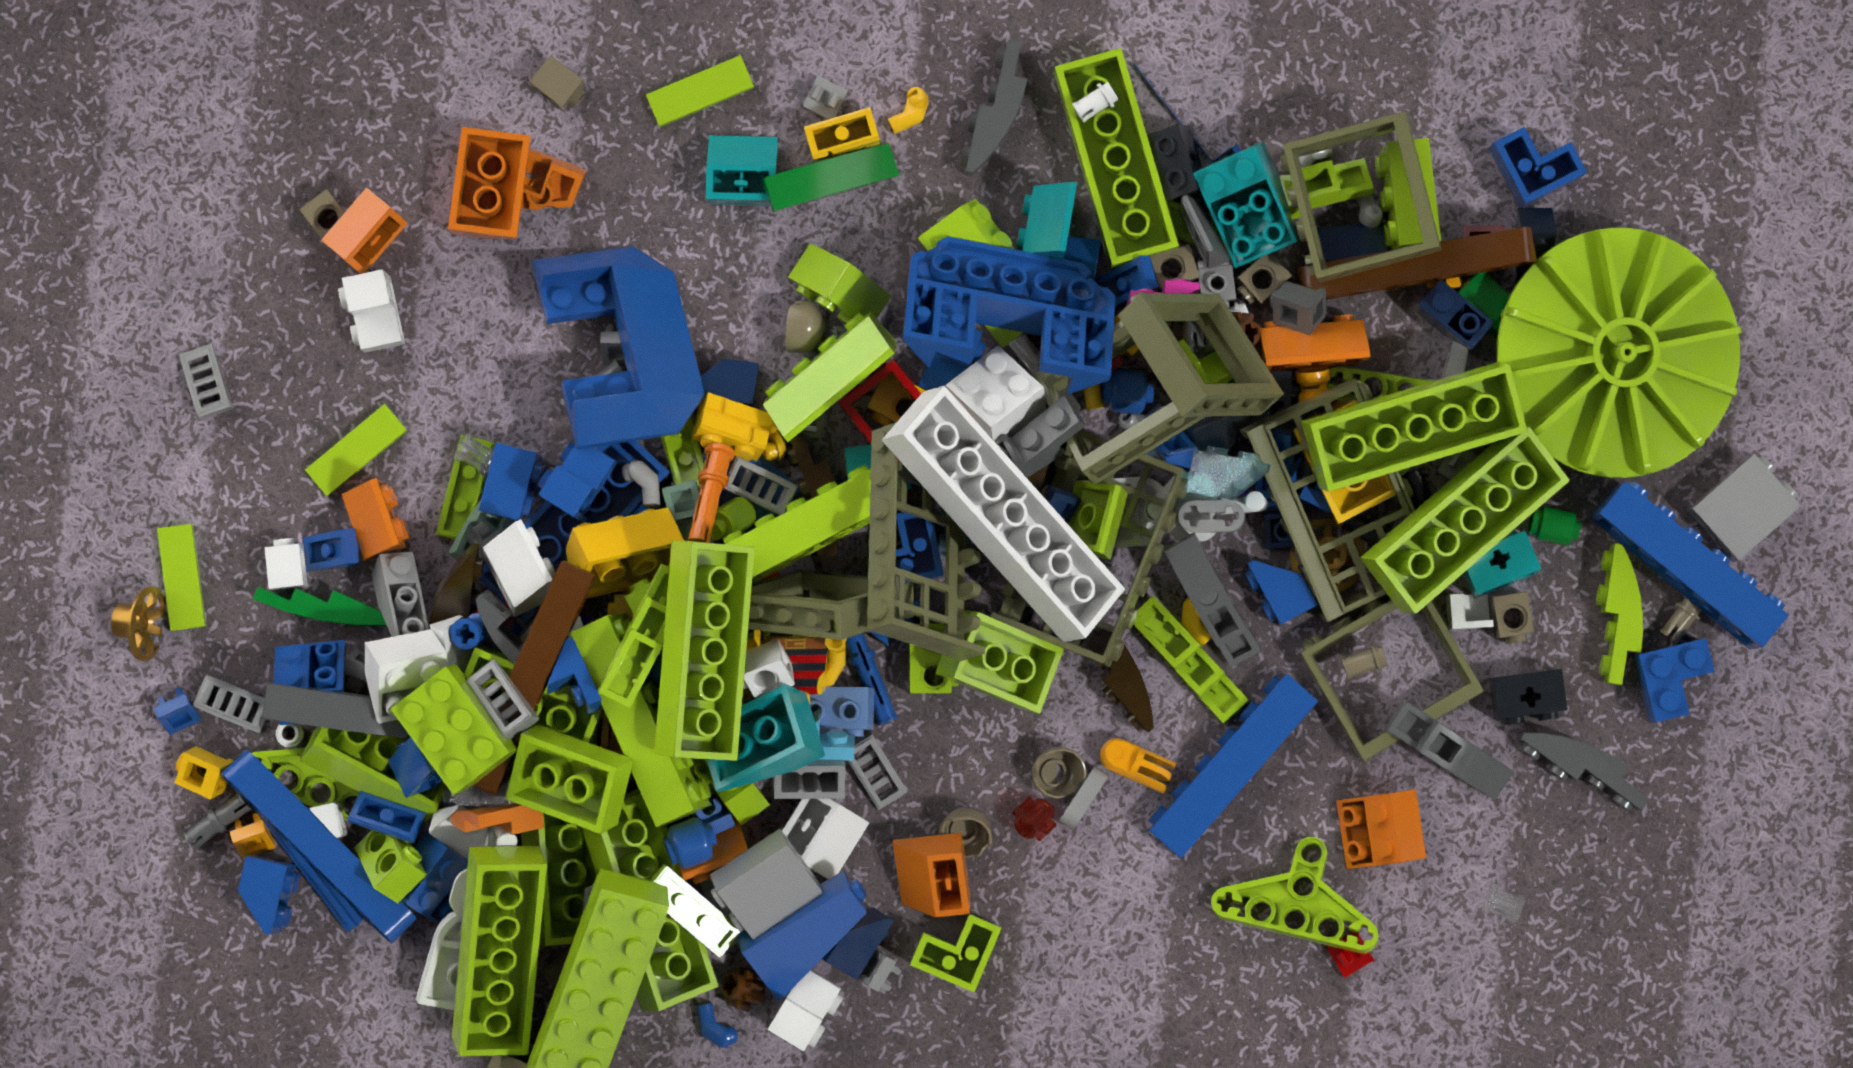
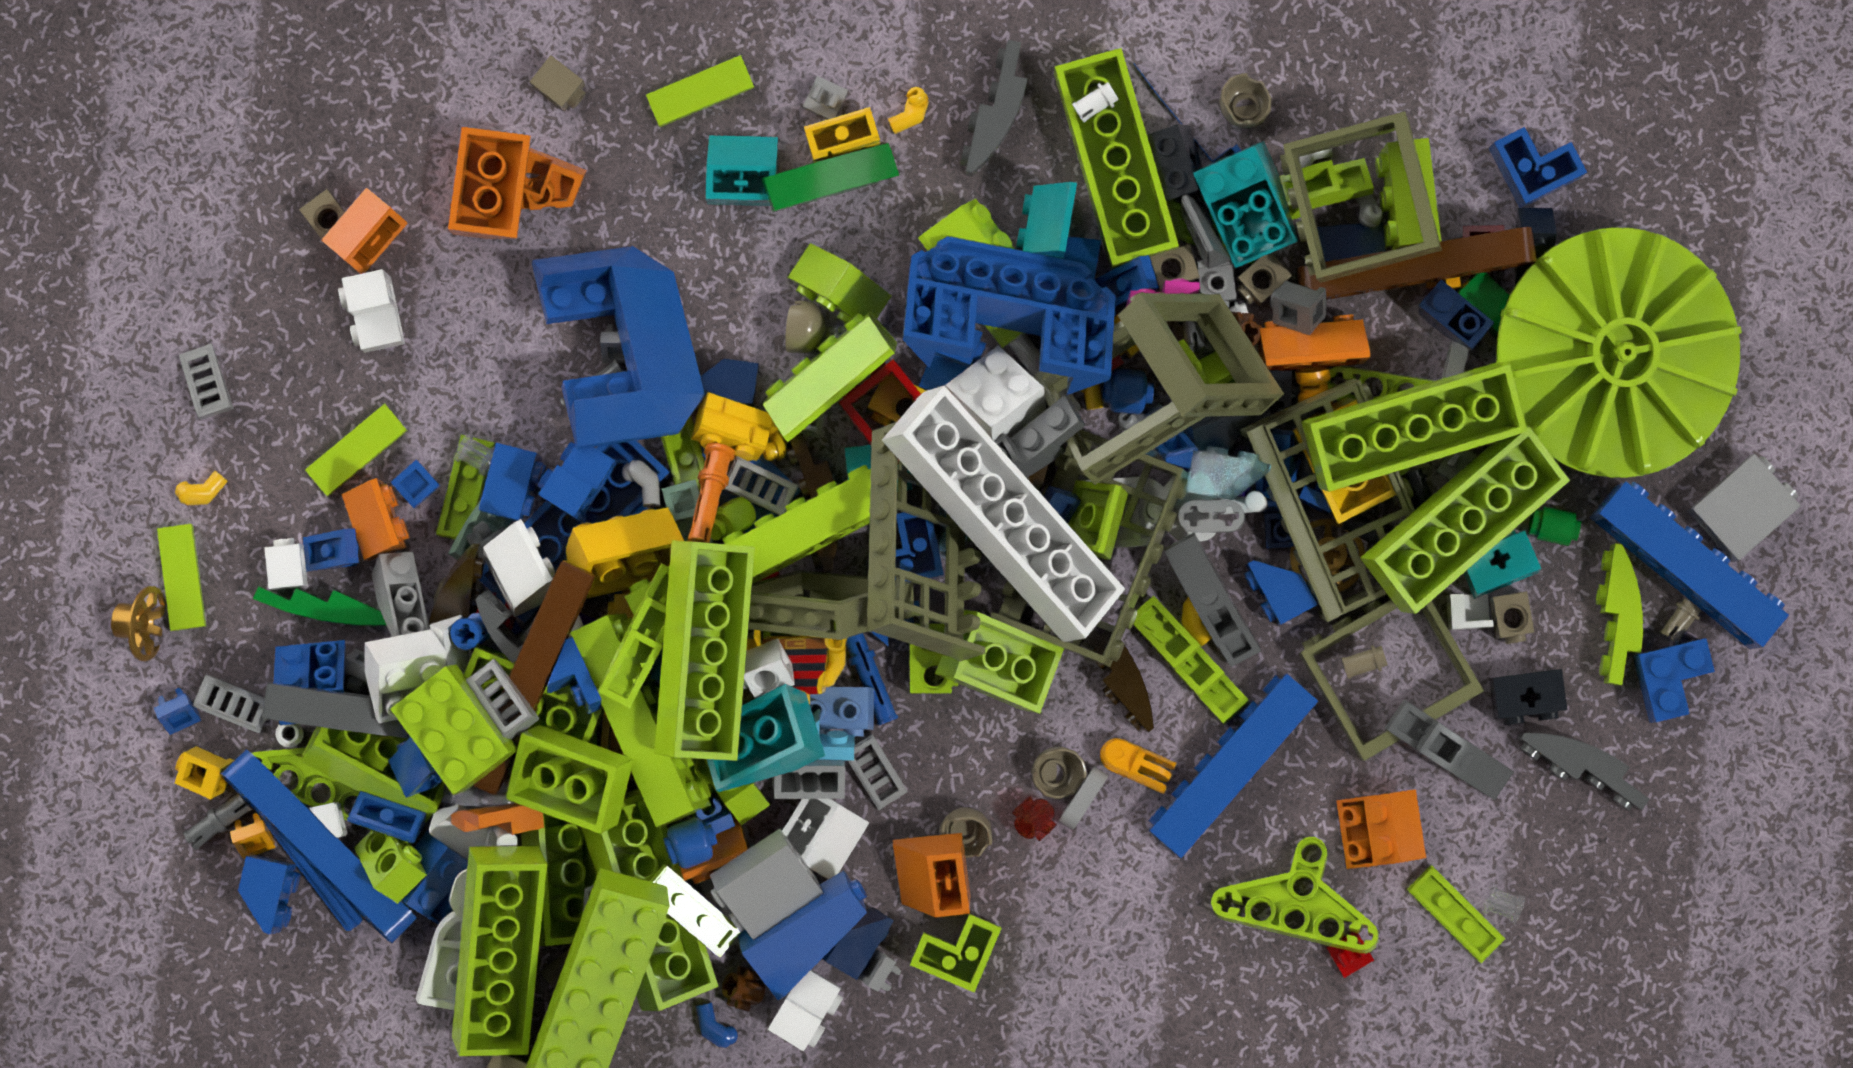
(200, 493): none -> yellow arm
(415, 484): none -> blue tile
(1241, 88): none -> dark tan hair
(1455, 914): none -> lime tile

